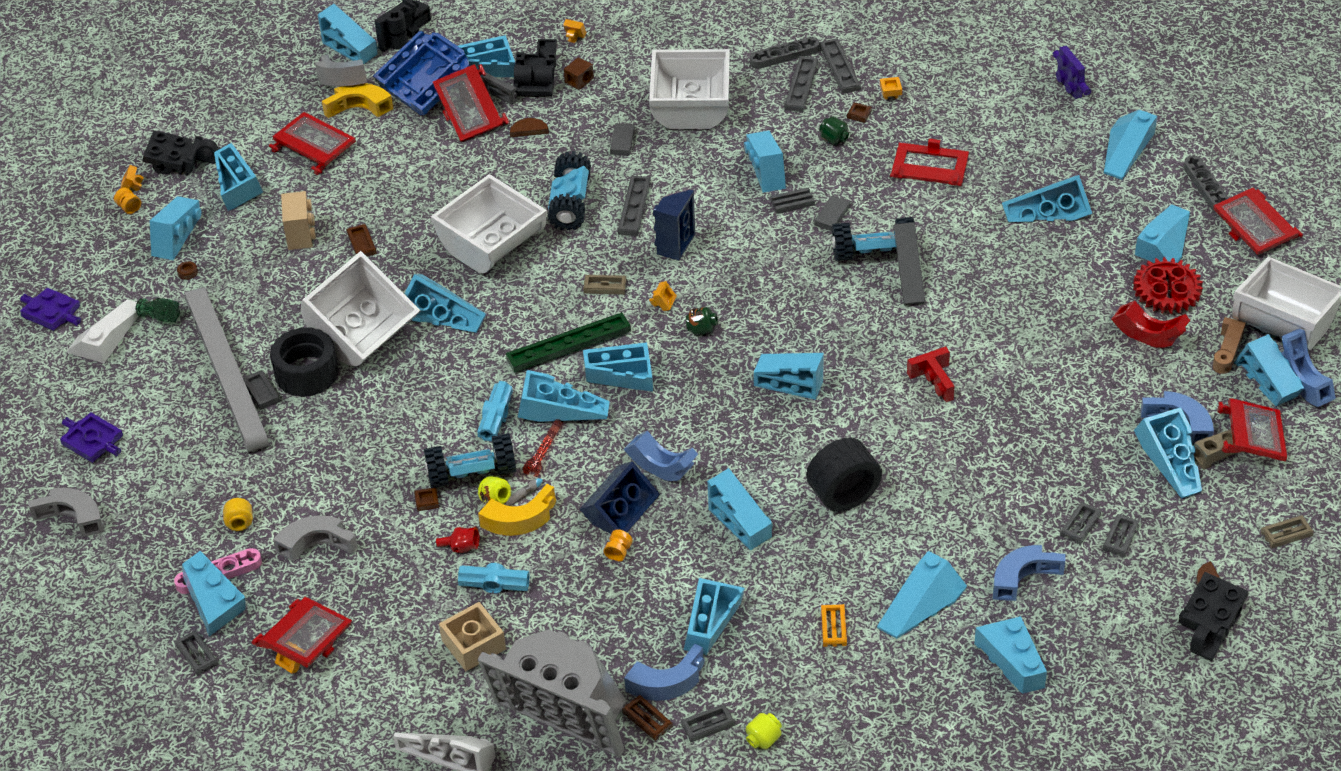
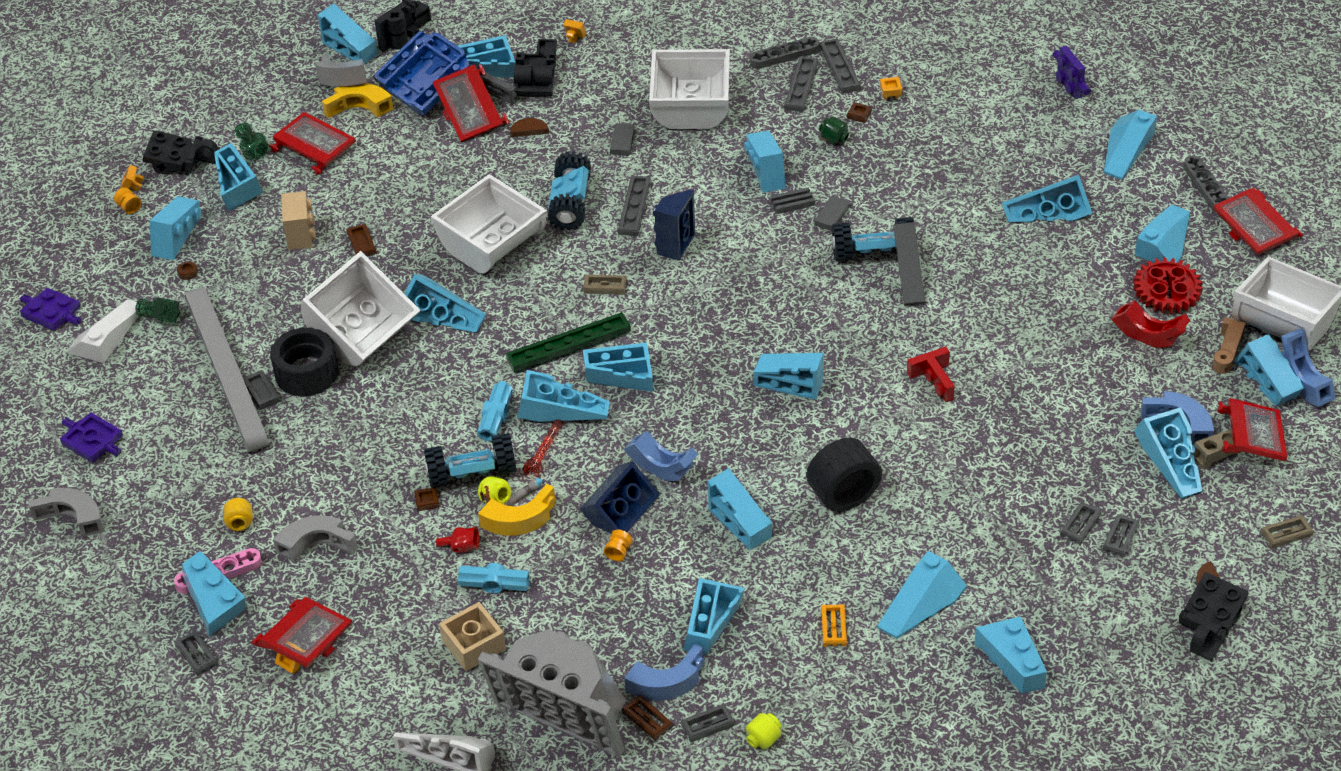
(252, 143): none -> clear green connector
(578, 73): reddish brown brick -> none
(663, 296): light orange tile -> none
(701, 321): dark green head -> none
(930, 163): red piece -> none
(1023, 563): medium blue arch -> none

